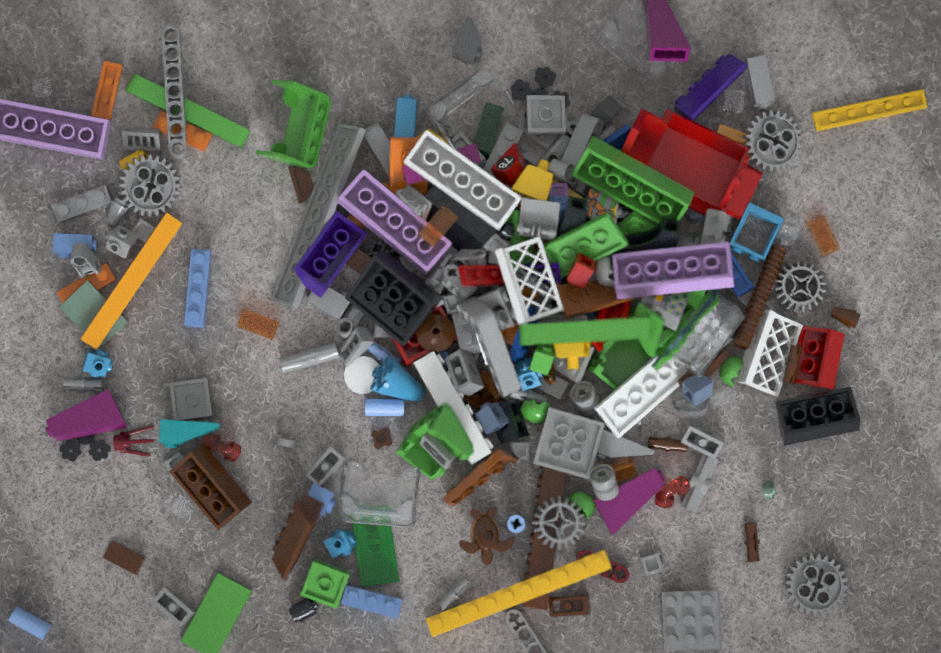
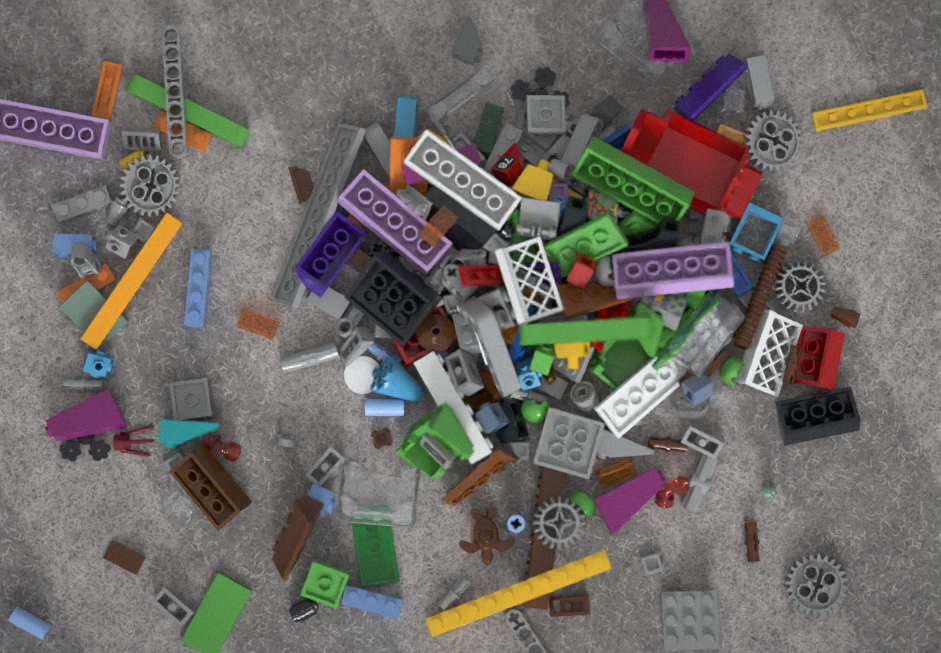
(304, 126): bright green windscreen -> none
(340, 543): dark azure brick -> none
(604, 482): light grey wheel -> none
(613, 576): dark red beam -> none

